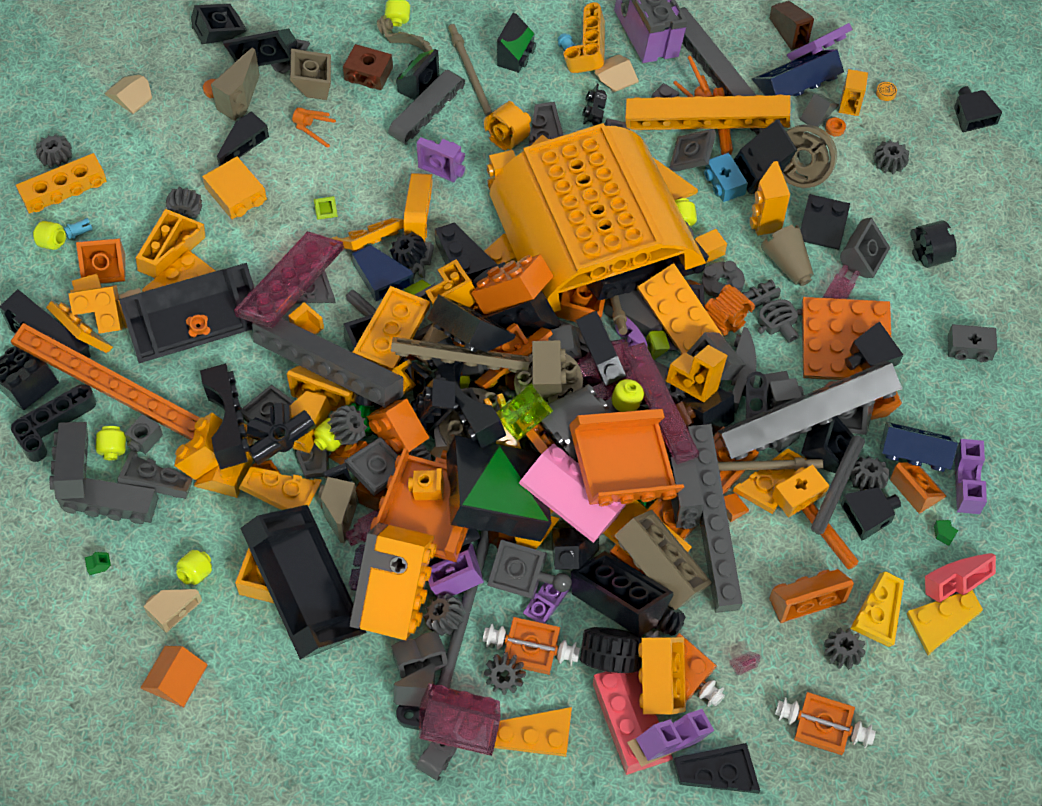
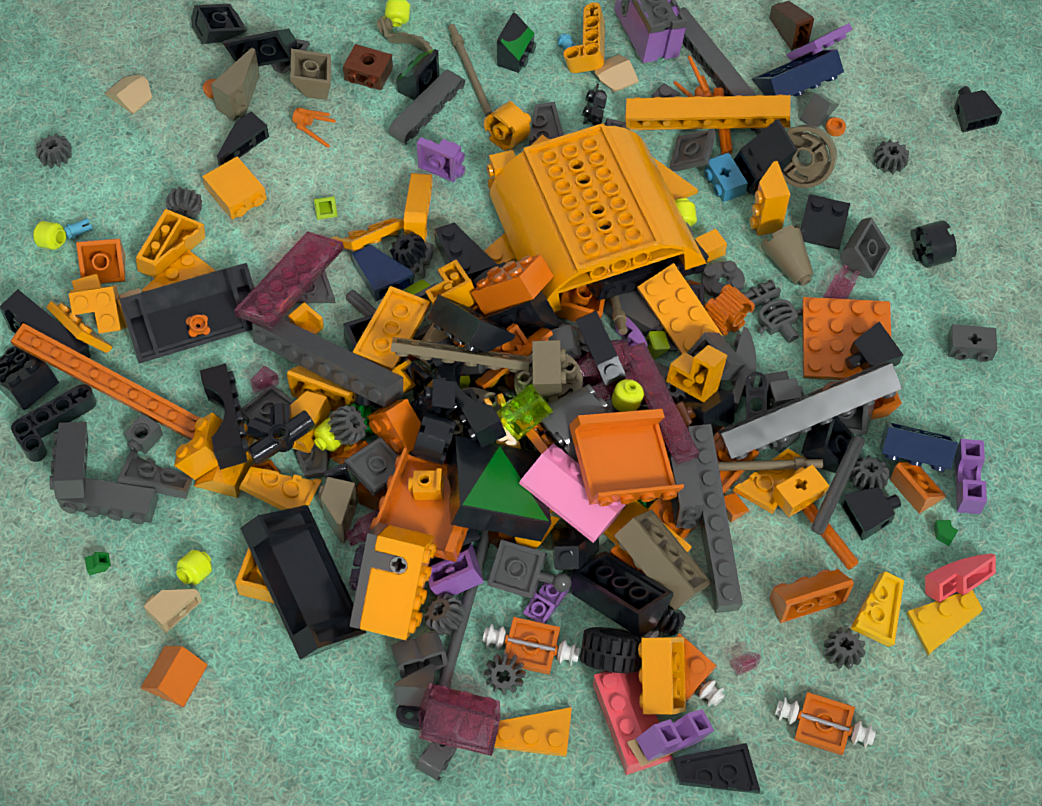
(61, 183): light orange brick -> none
(110, 442): neon yellow head -> none
(263, 379): none -> clear pink slope
(433, 438): none -> black brick
(853, 92): light orange brick -> none
(886, 91): light orange tile -> none

